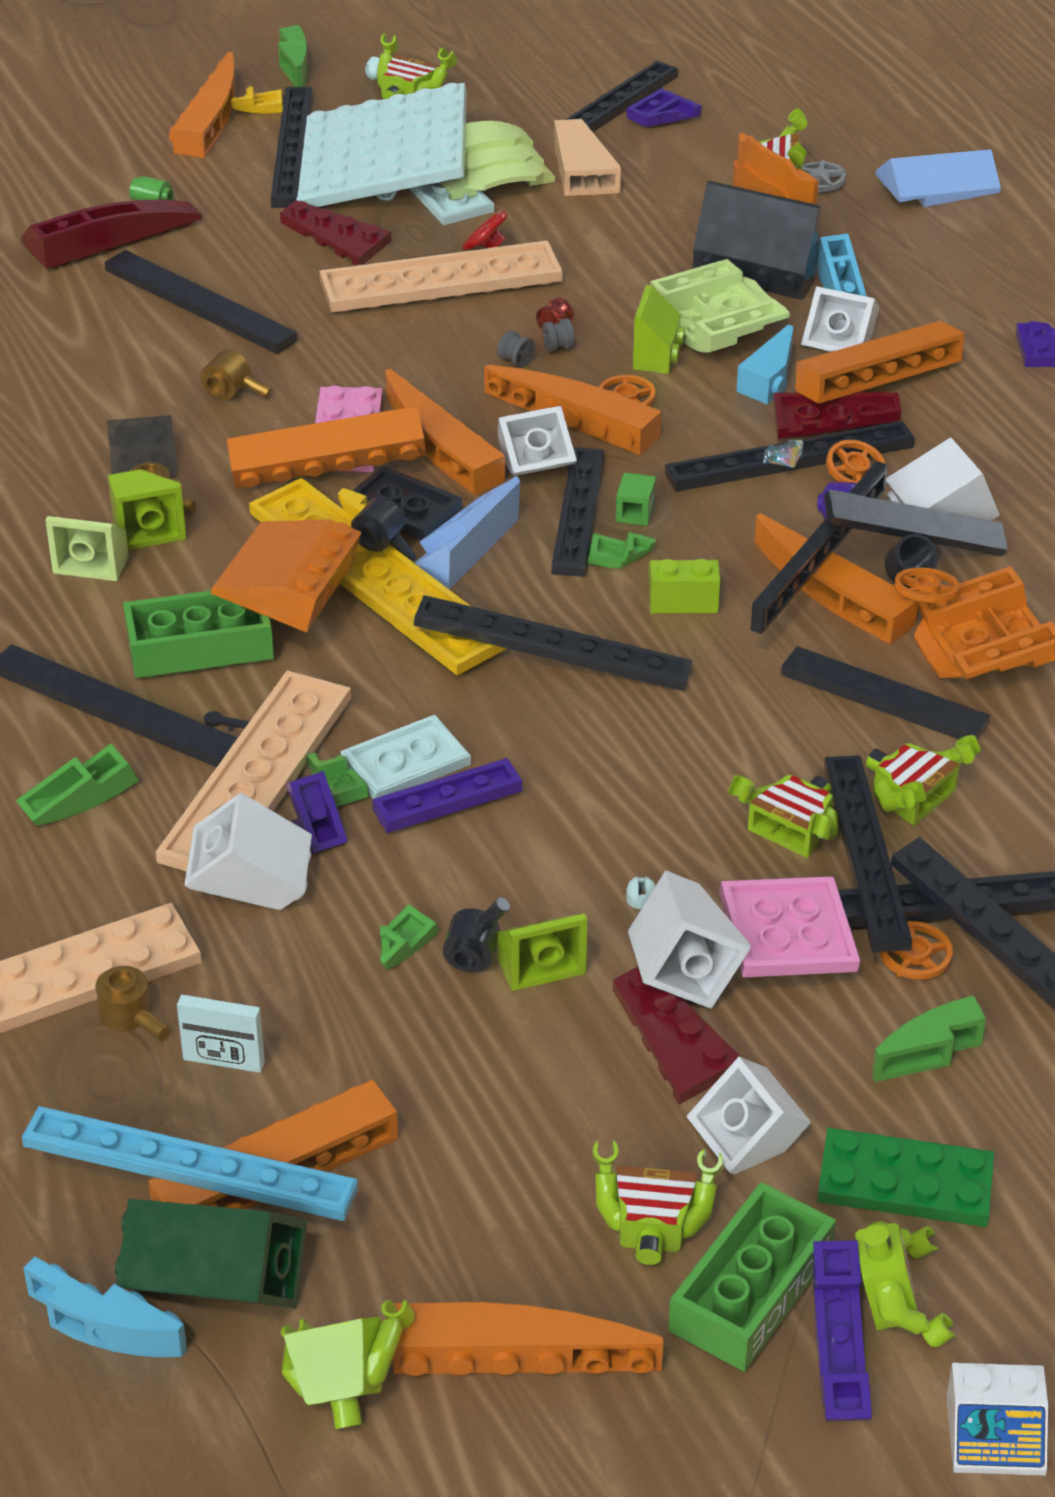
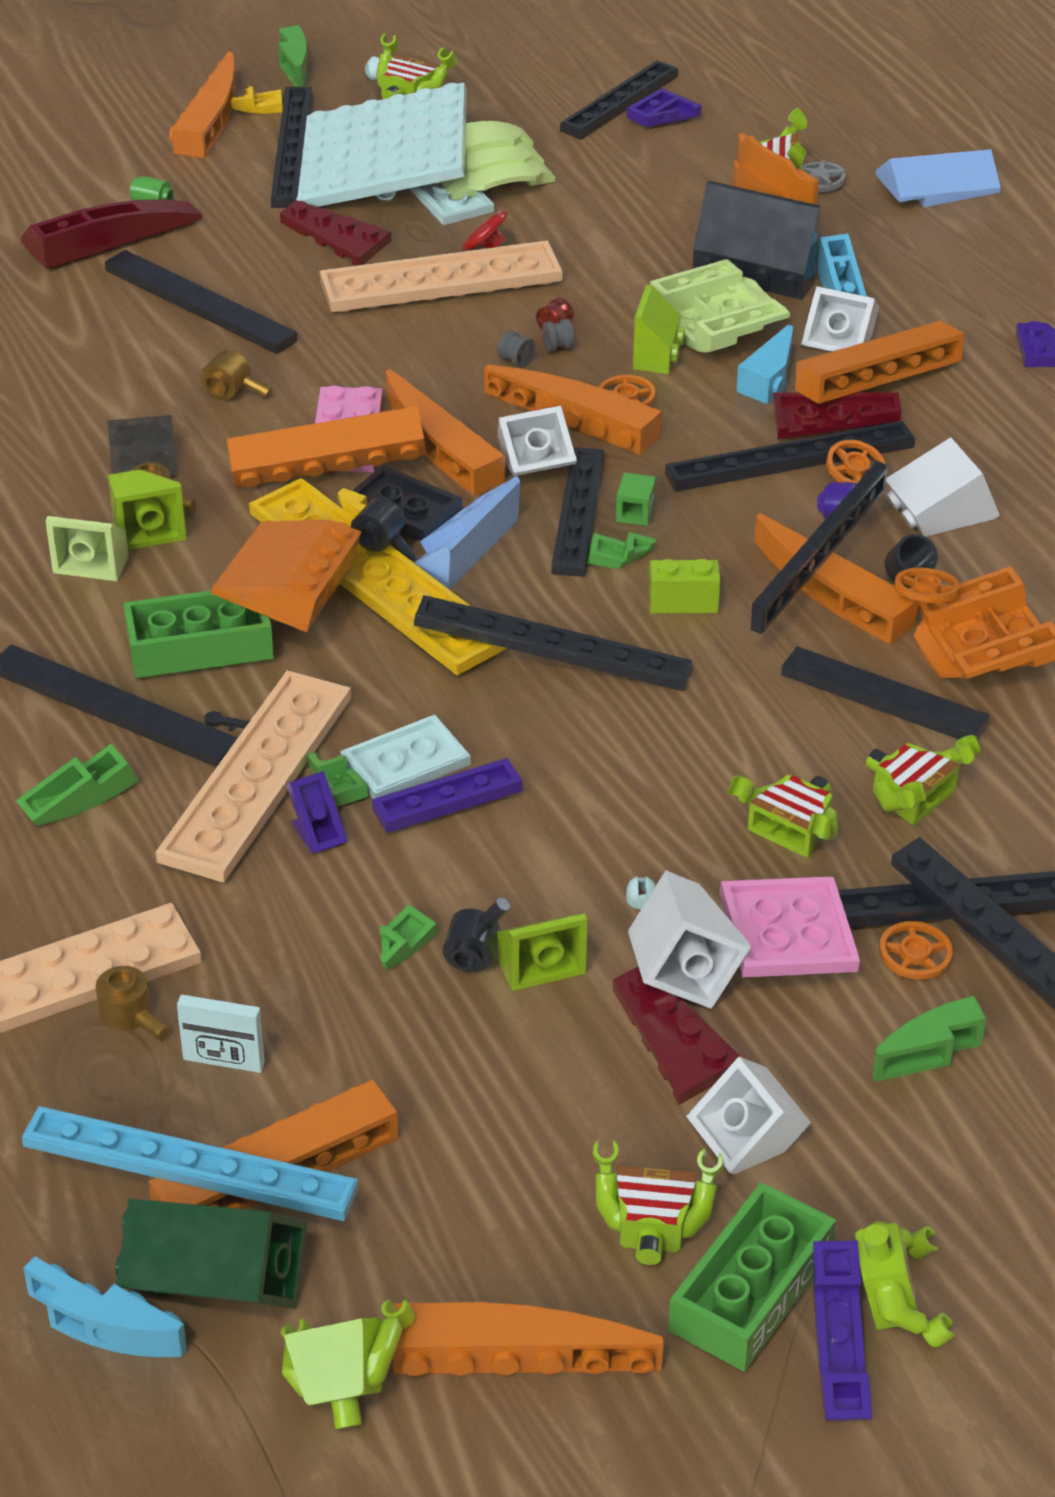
(249, 855): white slope -> none
(584, 161): light nougat slope -> none
(784, 454): clear light blue tile -> none
(867, 855): black tile -> none
(904, 519): tile -> none
(906, 1177): green plate -> none
(998, 1418): slope -> none

